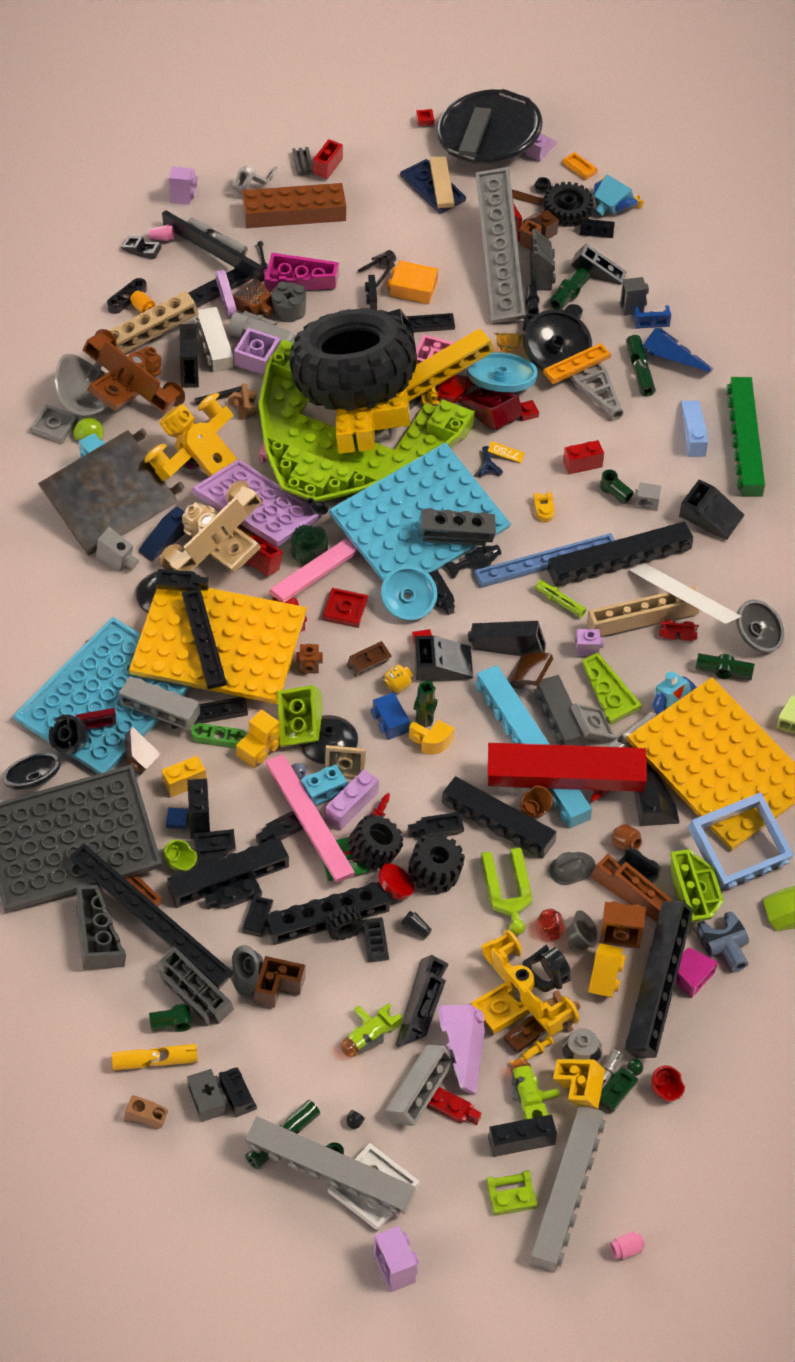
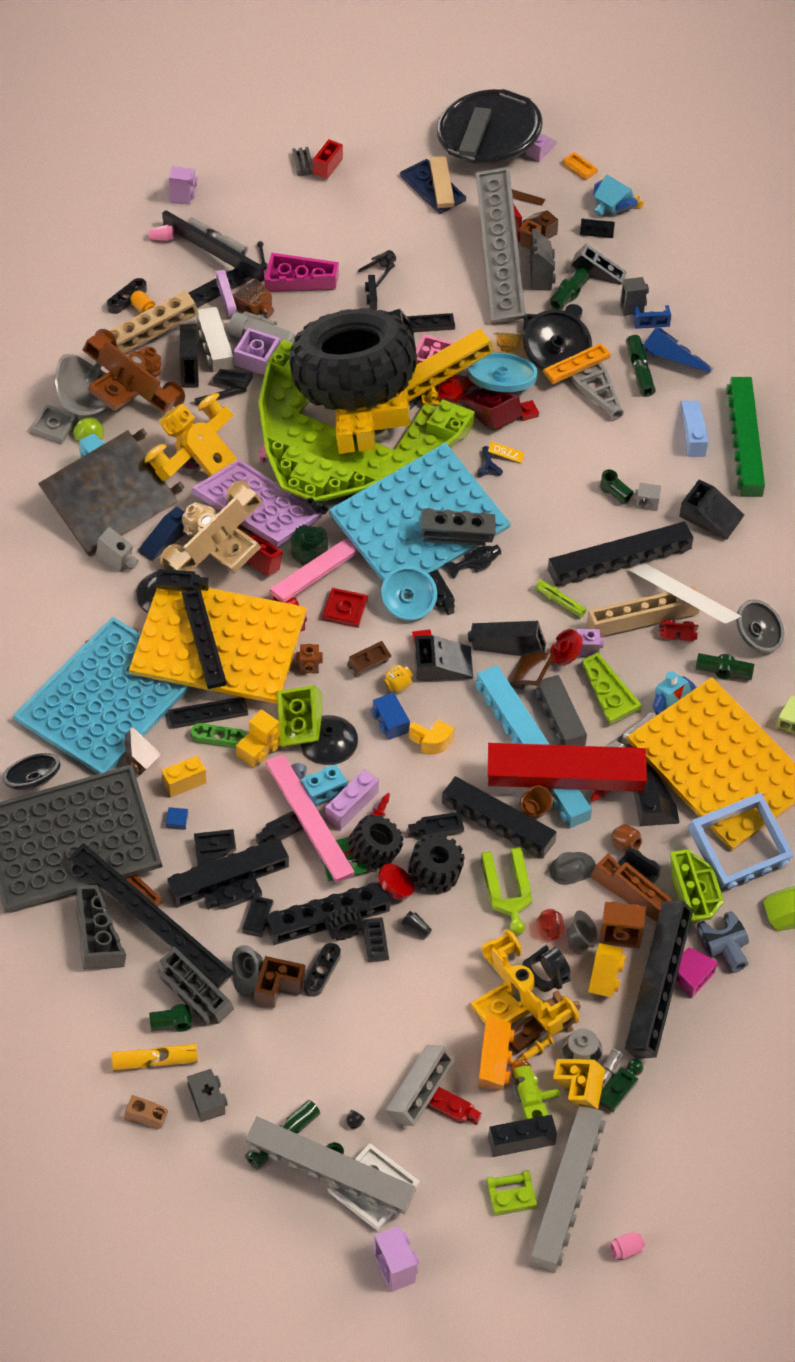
(68, 734): black cylinder -> none
(99, 718): dark red tile -> none
(137, 246): black slope -> none
(159, 703): light grey brick -> none
(179, 855): lime hair -> none
(198, 806): black brick -> none
(233, 378): none -> black plate
(236, 1092): black hinge -> none
(241, 401): medium nougat hips -> none
(247, 174): light grey piece -> none
(289, 301): dark grey brick -> none
(294, 205): dark orange brick -> none
(322, 977): none -> black beam
(349, 760): tan slope -> none
(371, 1031): lime piece -> none
(413, 282): light orange brick -> none
(423, 999): black wedge -> none
(425, 117): red plate -> none
(425, 704): dark green piece -> none
(466, 1036): lavender wedge -> none
(495, 1053): none -> light orange slope
(531, 563): medium blue tile -> none
(532, 299): black pin -> none
(542, 184): black plate -> none
(544, 512): yellow plate -> none
(566, 647): none -> red tile
(568, 203): black wheel -> none
(583, 457): red brick -> none
(593, 722): light grey tile -> none
(667, 1083): red hair -> none

